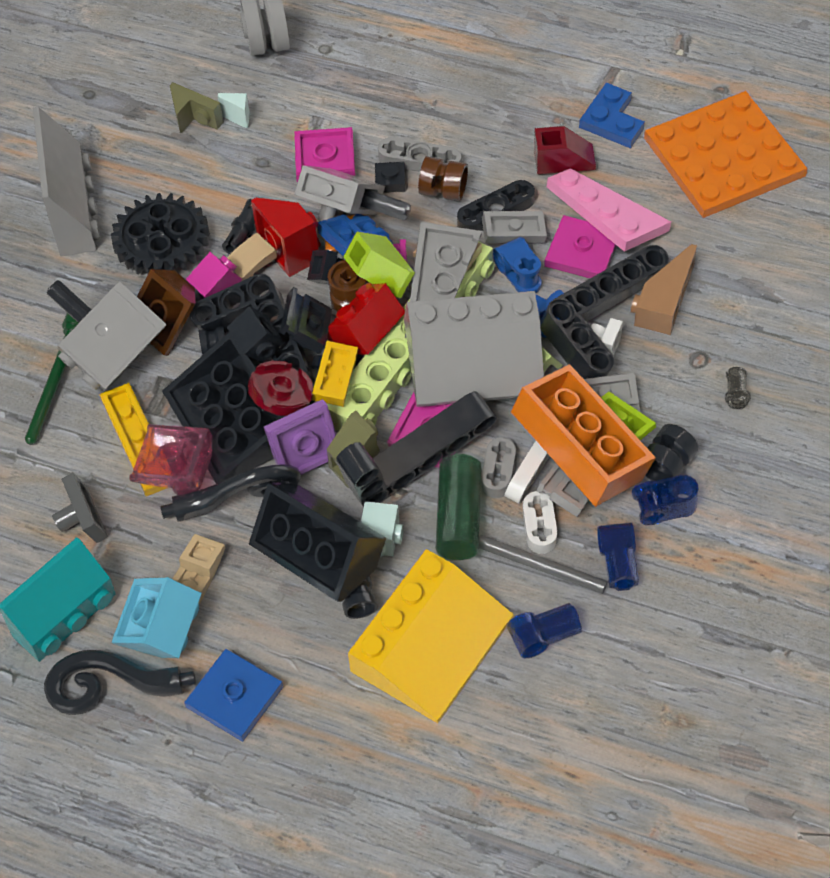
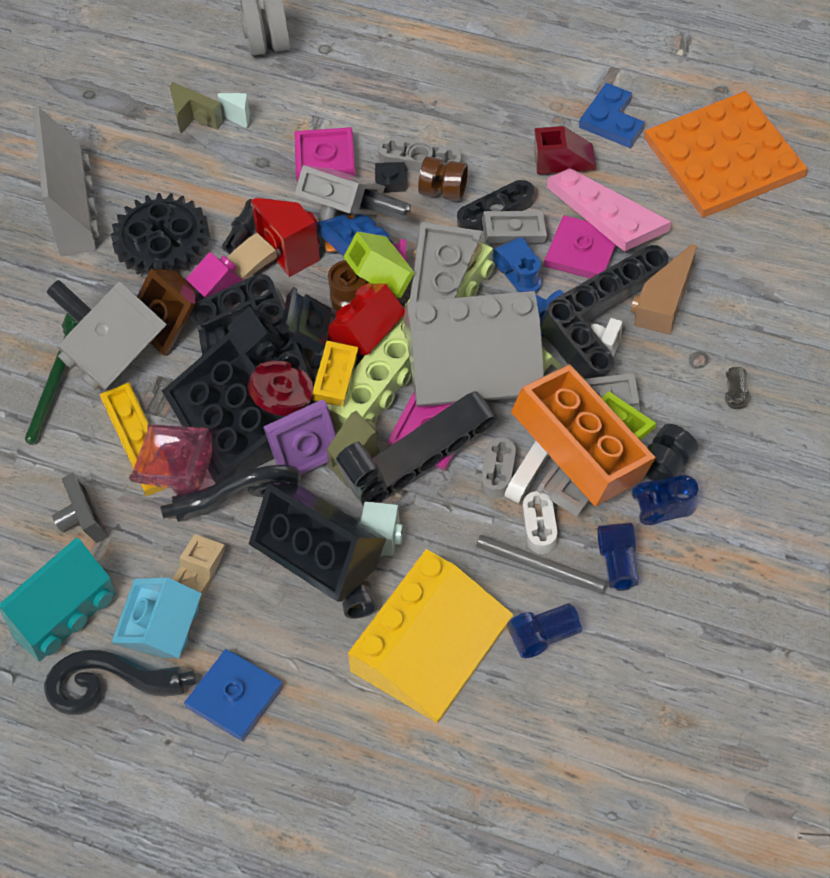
(320, 265): black tile -> none
(458, 507): clear green piece -> none

